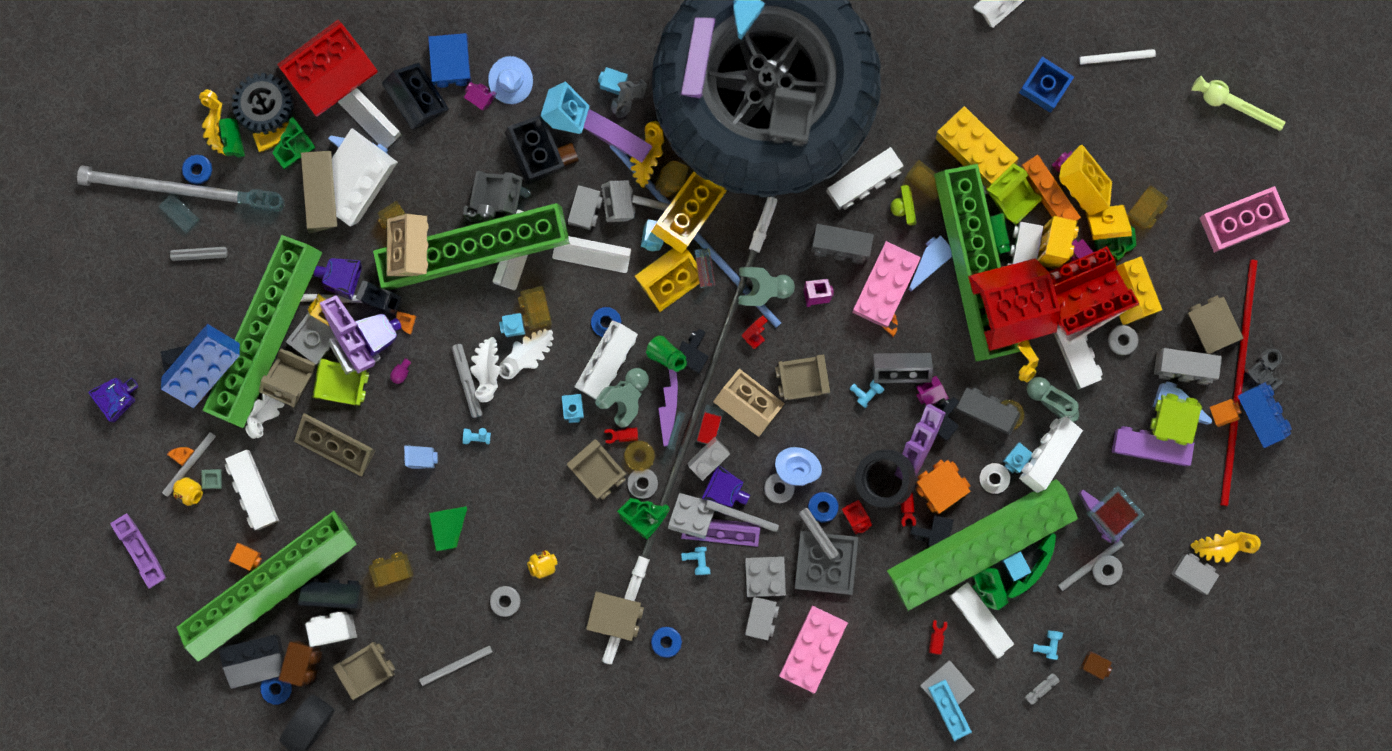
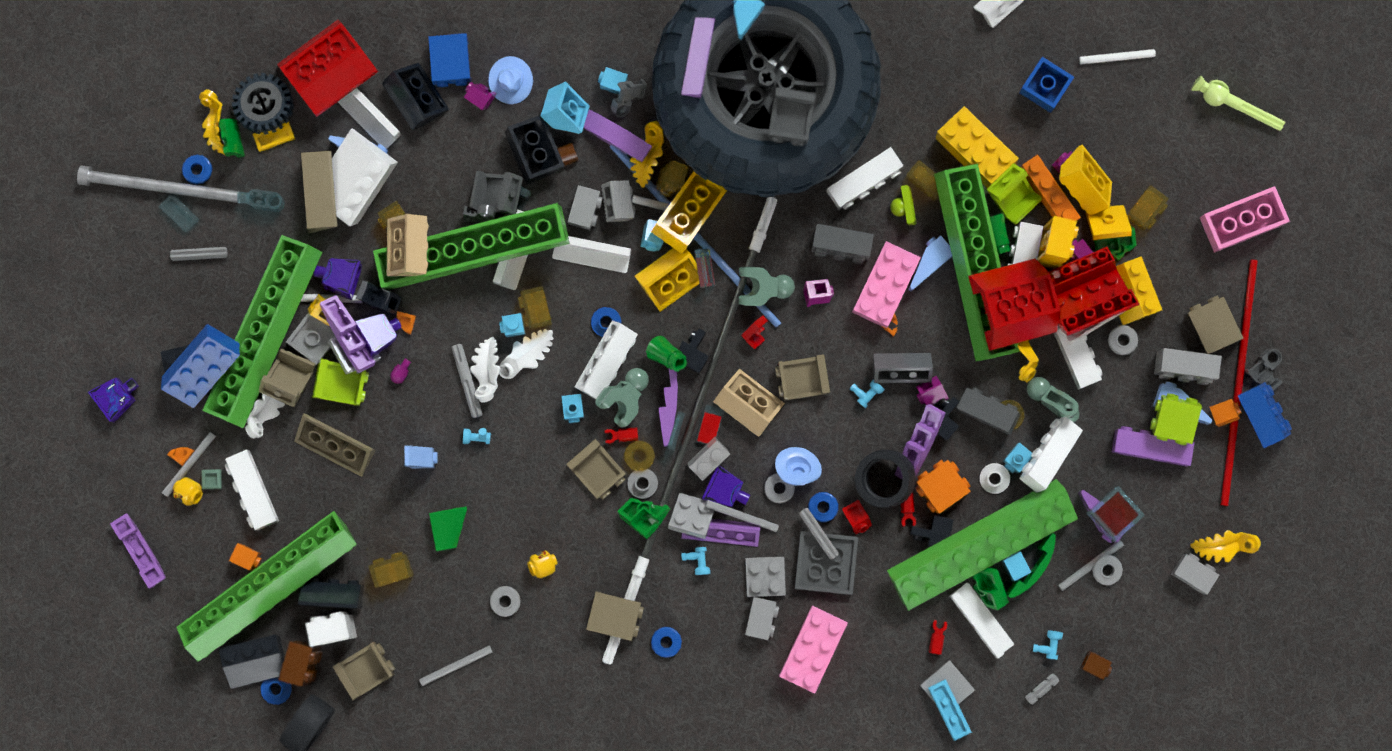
(292, 144): green slope -> none

